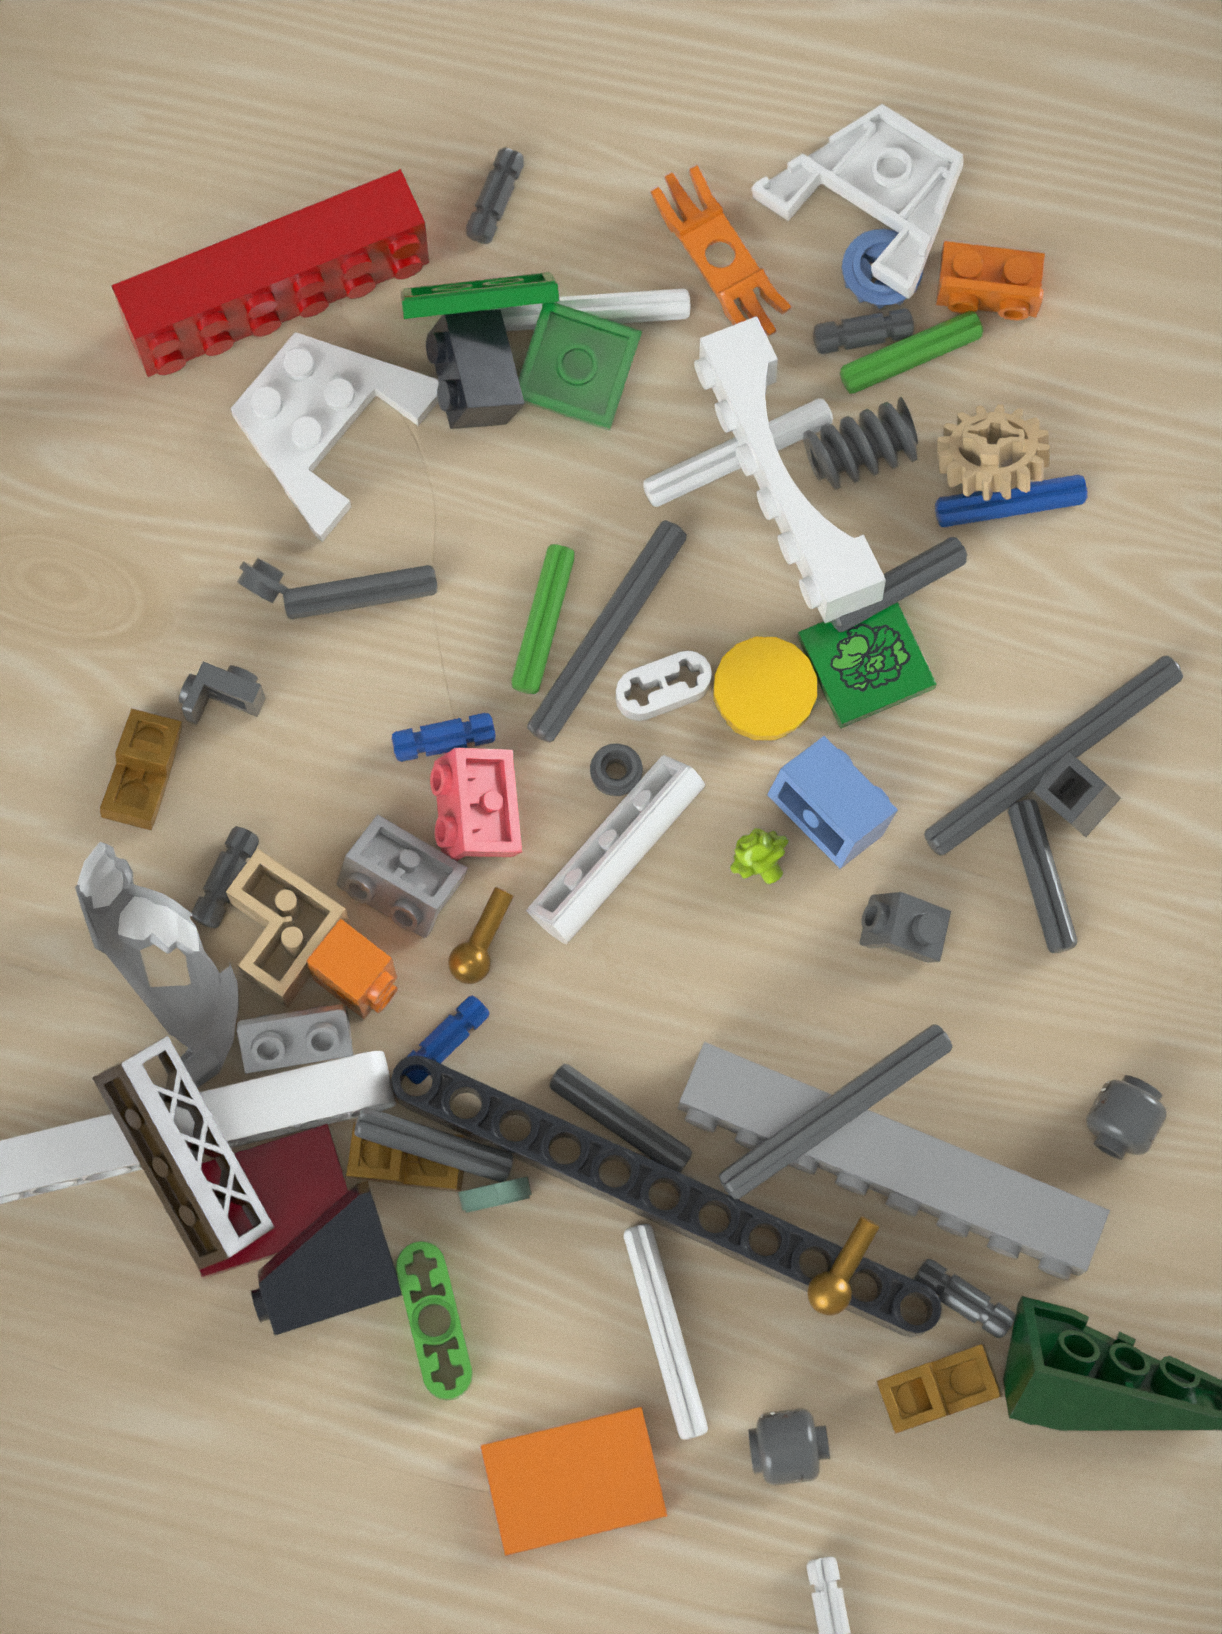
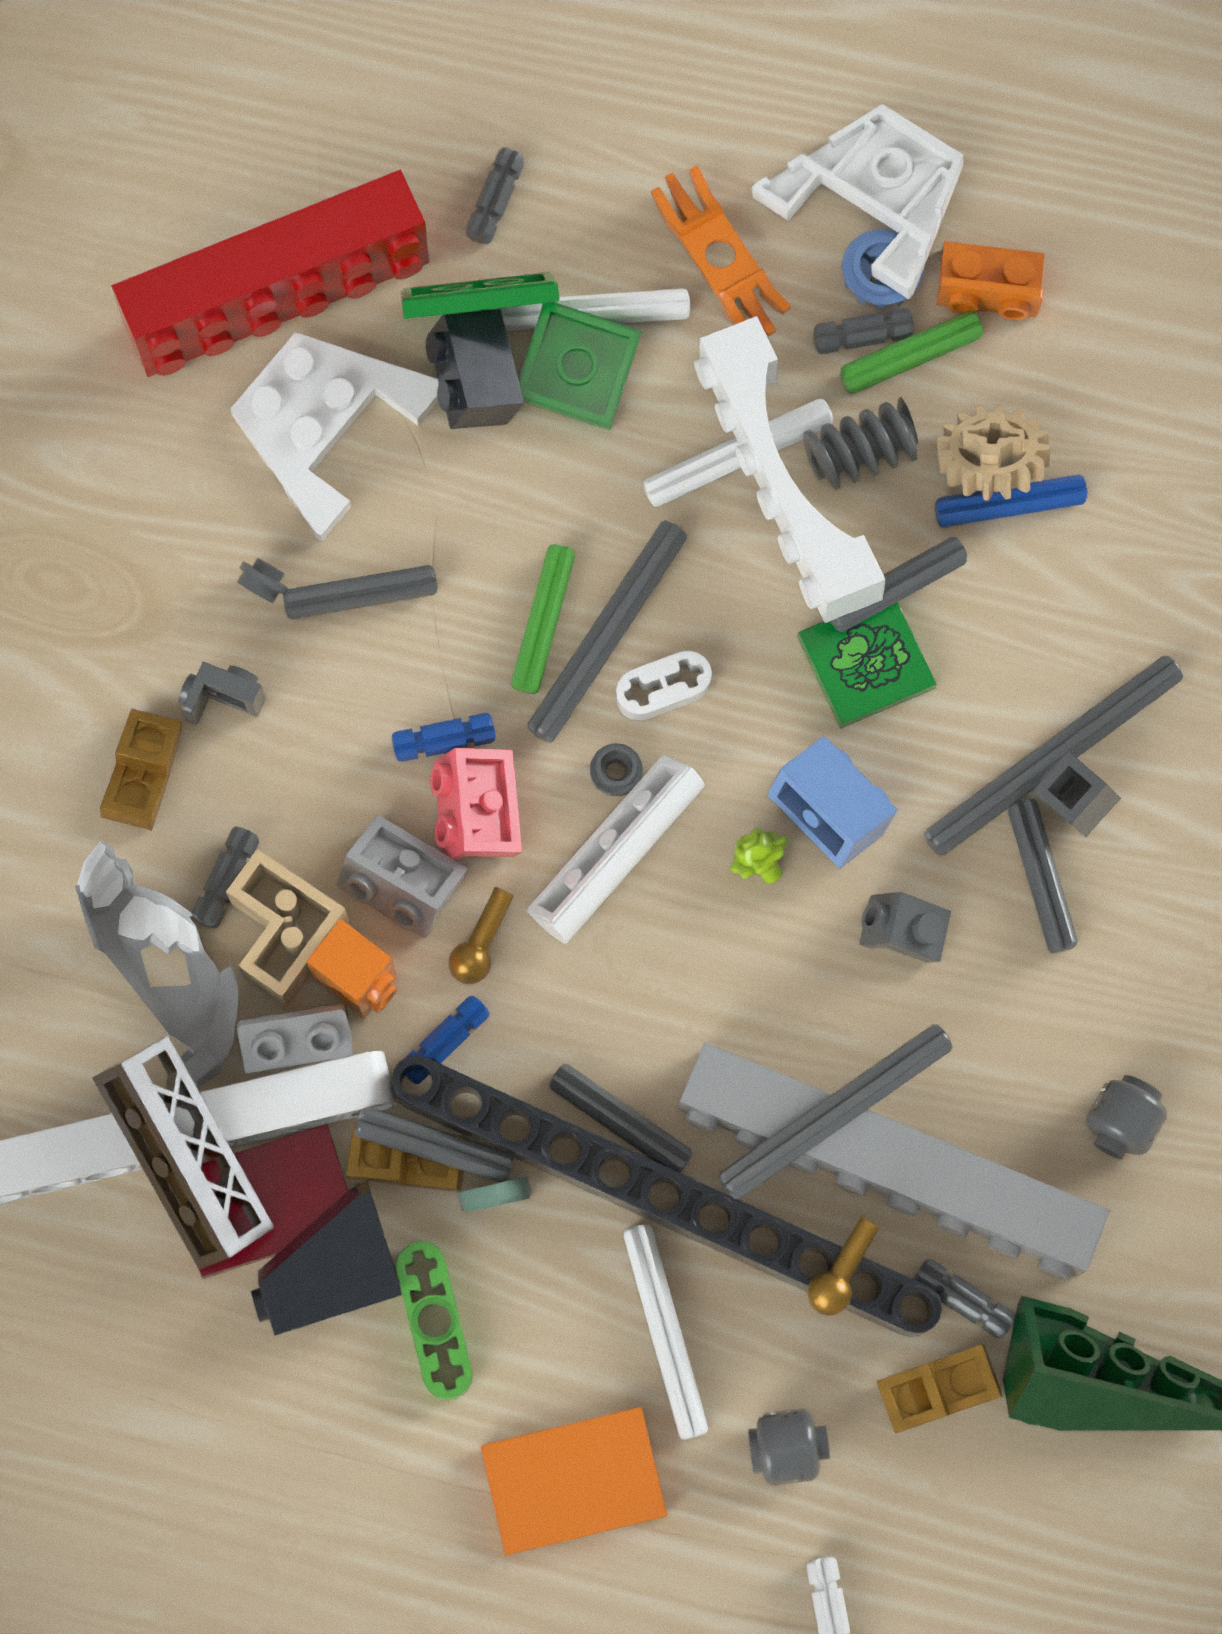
(765, 688): yellow tile -> none

